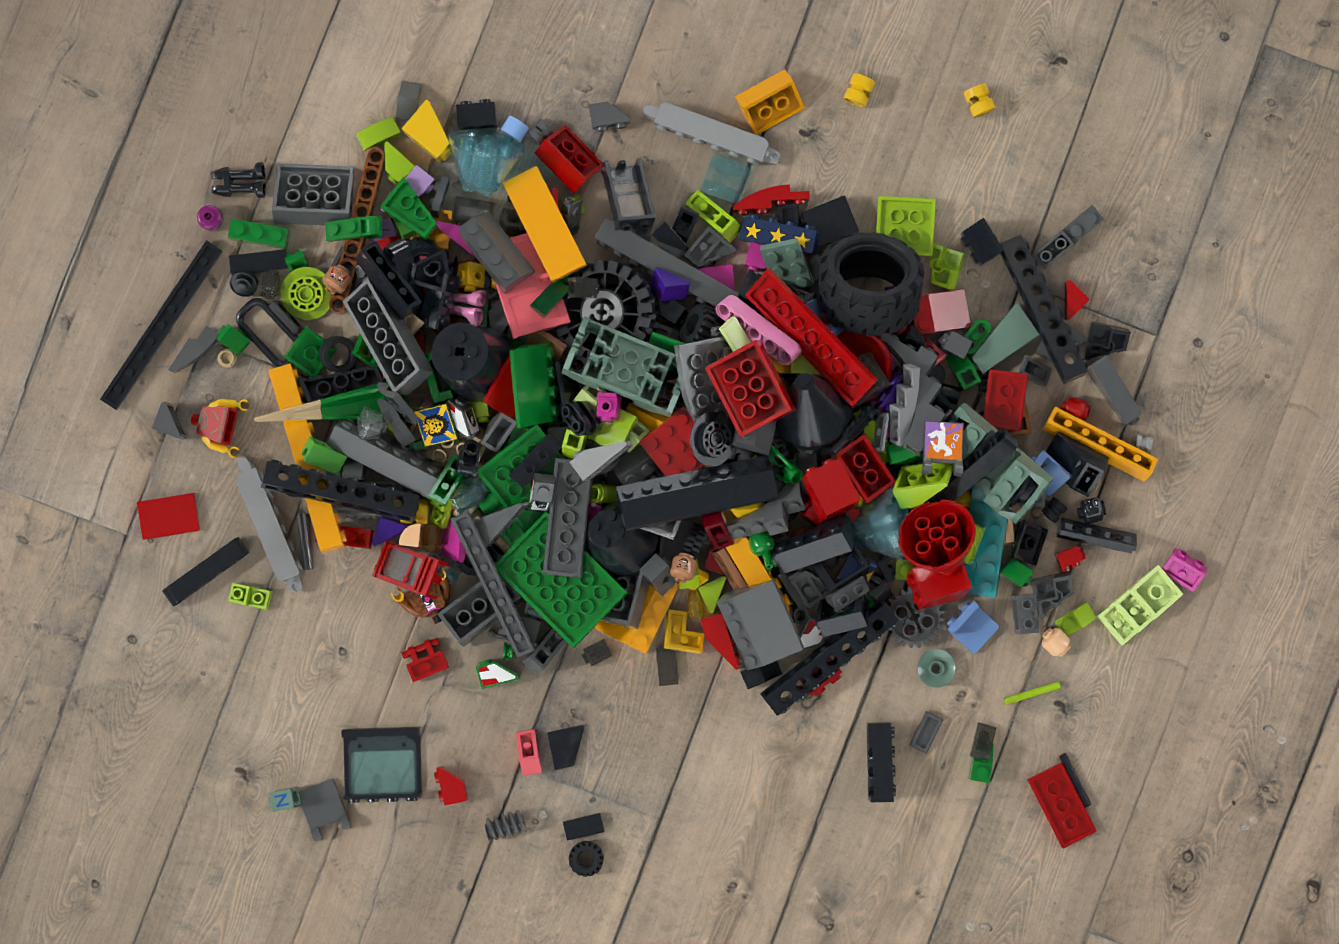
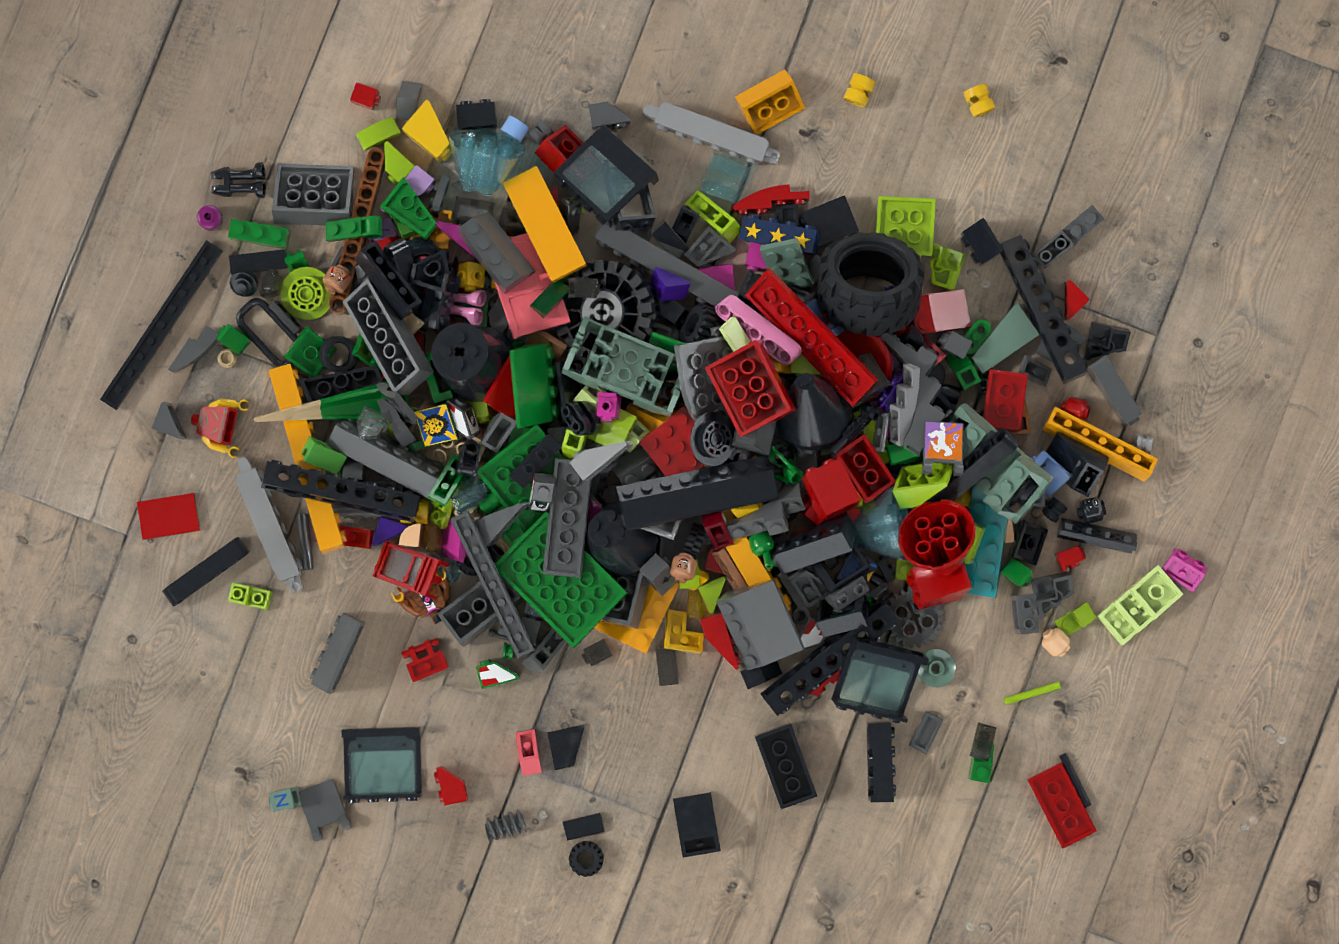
(337, 653): none -> dark grey slope
(365, 96): none -> red brick
(603, 493): lime head -> none
(604, 175): none -> panel
(696, 824): none -> black slope
(785, 765): none -> black brick
(877, 679): none -> clear light blue panel
(972, 626): medium blue bracket -> none

